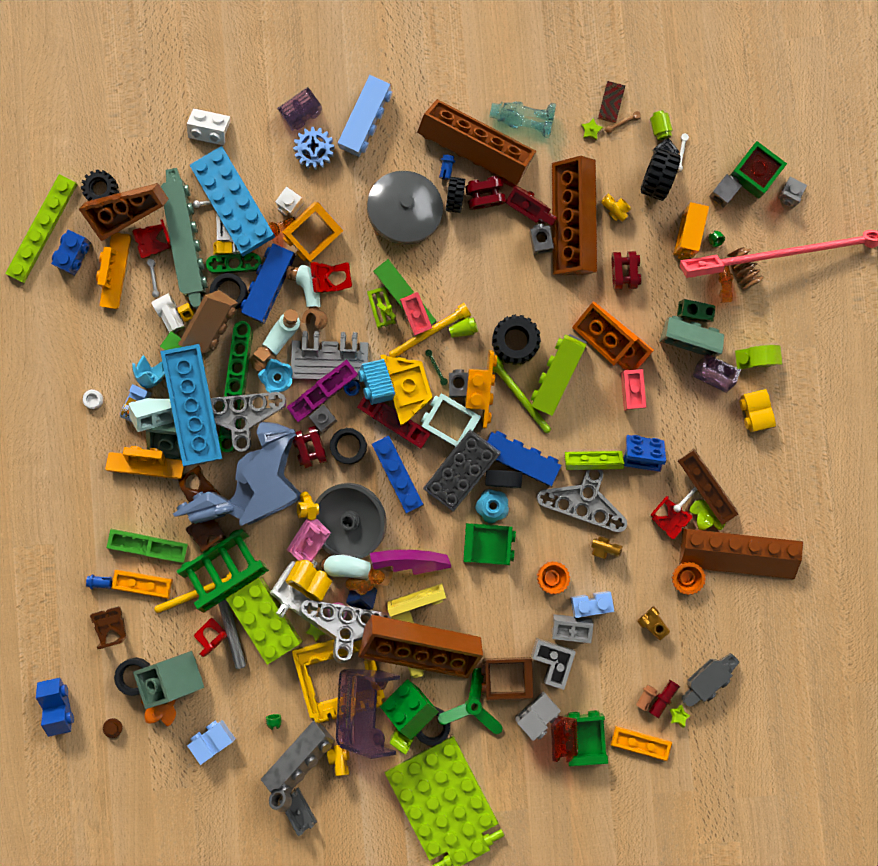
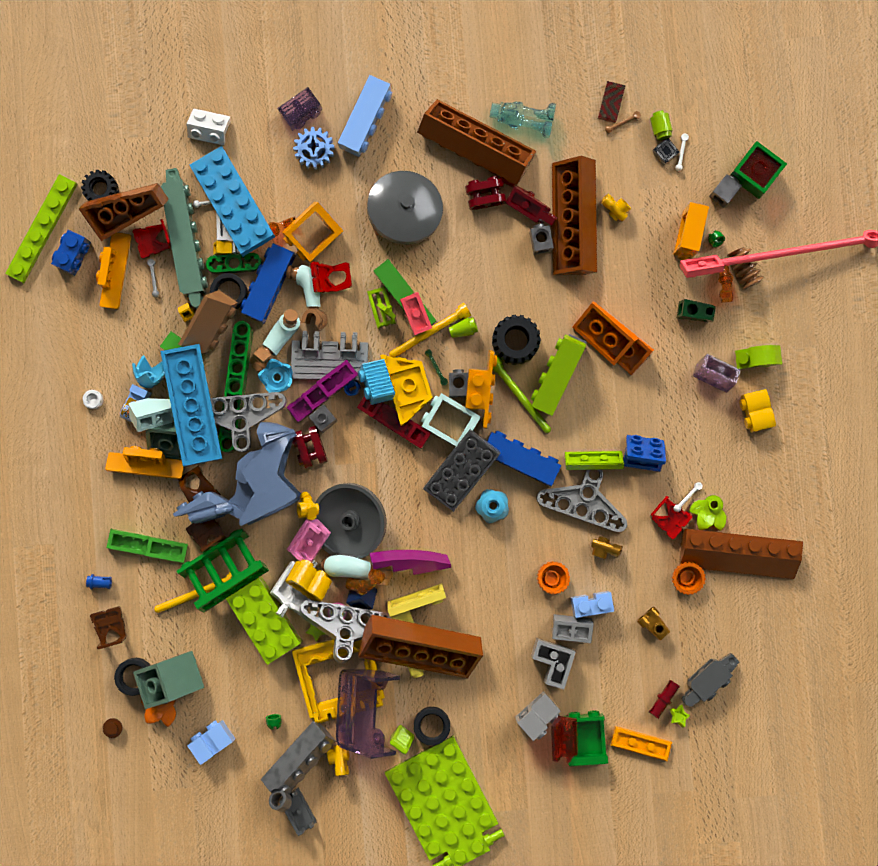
(54, 701): blue brick -> none
(142, 584): light orange tile -> none
(167, 311): white piece -> none
(208, 647): red piece -> none
(232, 634): light grey axle -> none
(289, 202): white brick -> none
(343, 432): black tyre -> none
(397, 474): blue brick -> none
(409, 709): green piece -> none
(446, 167): blue pin -> none
(455, 194): black tyre -> none
(465, 709): green piece -> none
(488, 544): green panel -> none
(505, 479): black tyre -> none
(528, 678): reddish brown window -> none
(591, 129): lime piece -> none
(632, 261): dark red brick -> none
(633, 389): coral panel -> none
(646, 697): nougat pin -> none
(660, 174): black tyre -> none
(692, 337): sand green slope -> none
(708, 486): reddish brown fence -> none
(792, 192): light grey bracket -> none

